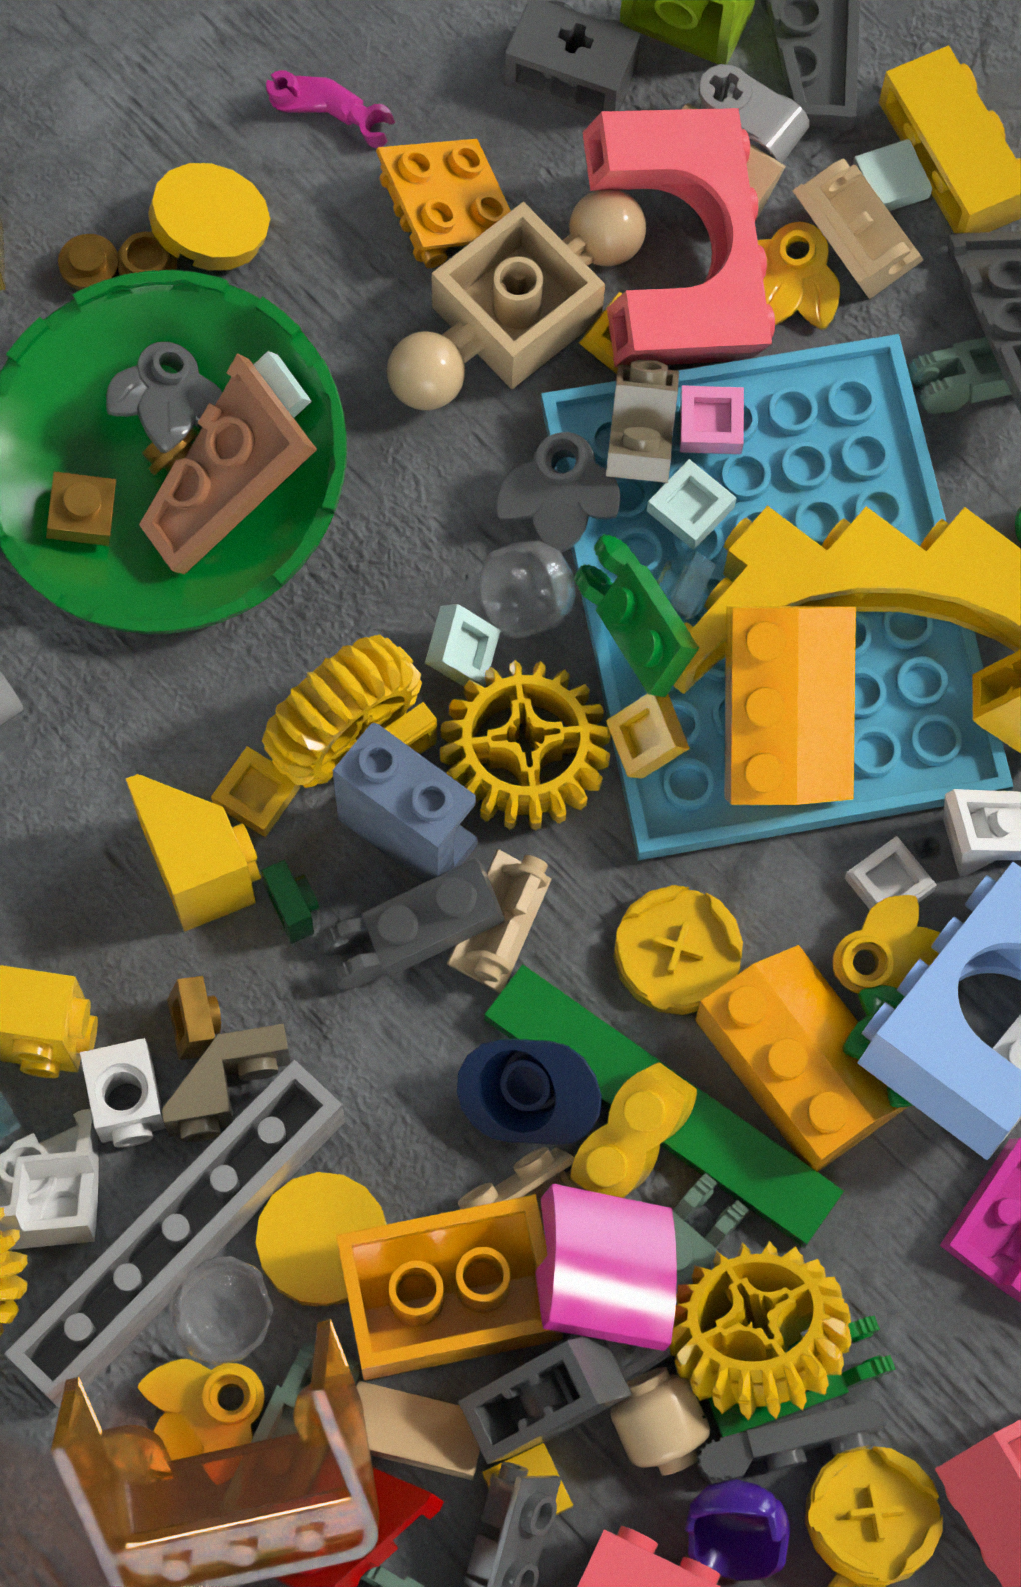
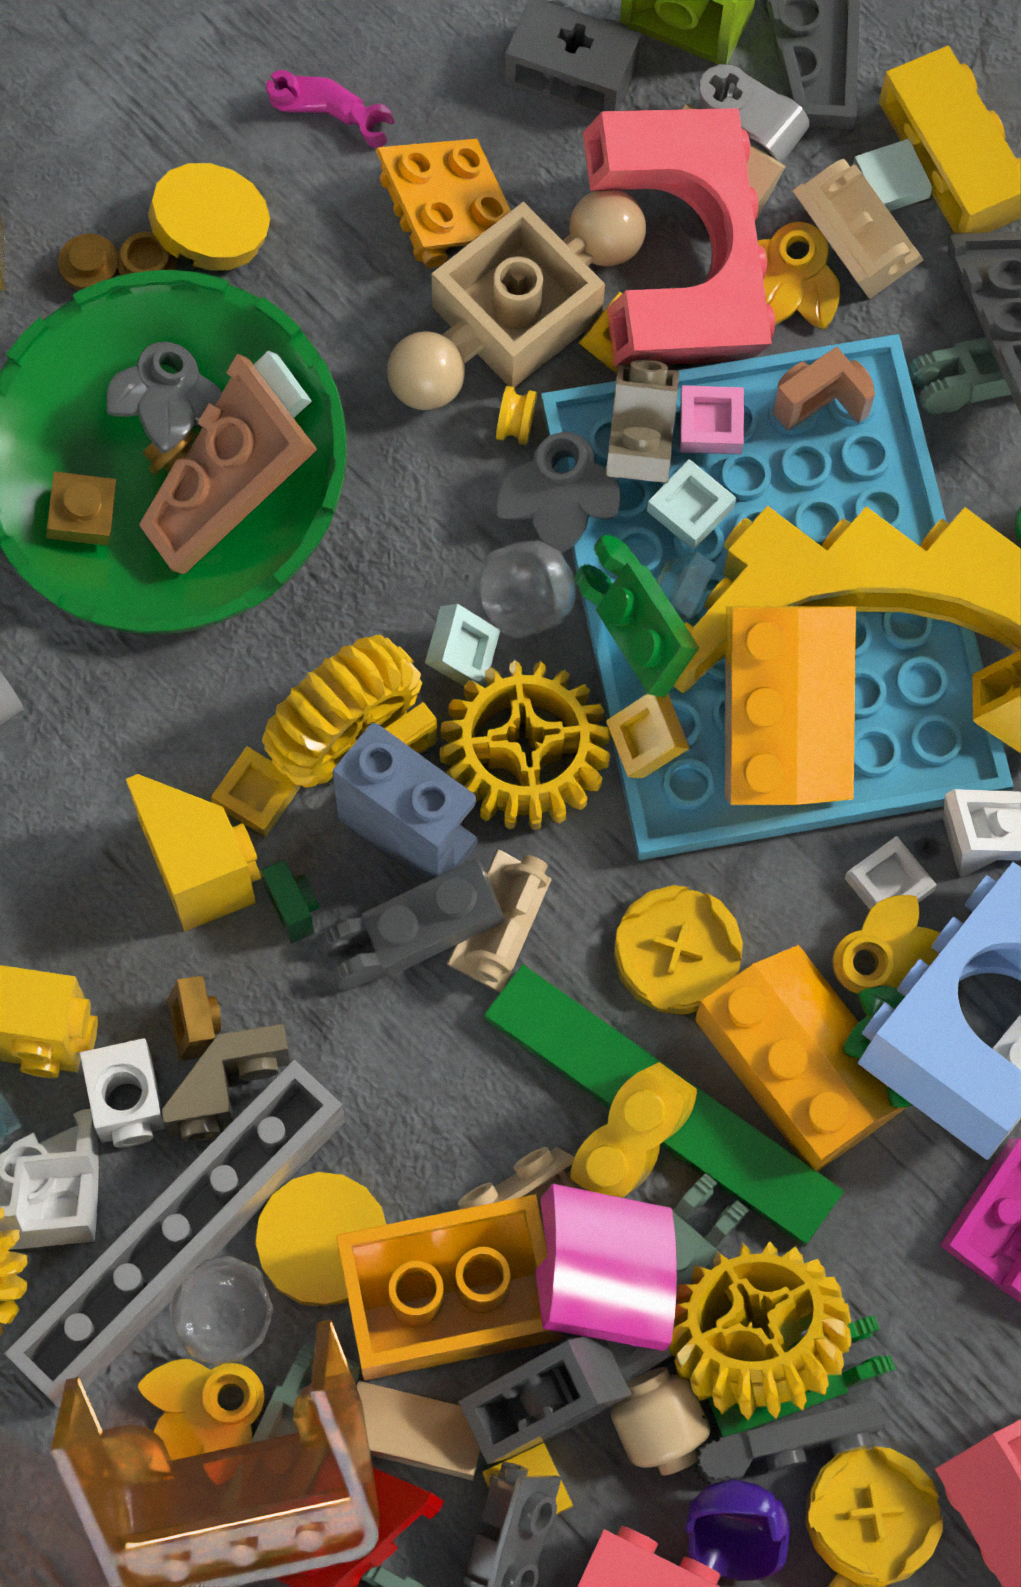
(516, 415): none -> yellow bush
(529, 1092): dark blue piece -> none
(812, 386): none -> nougat bracket

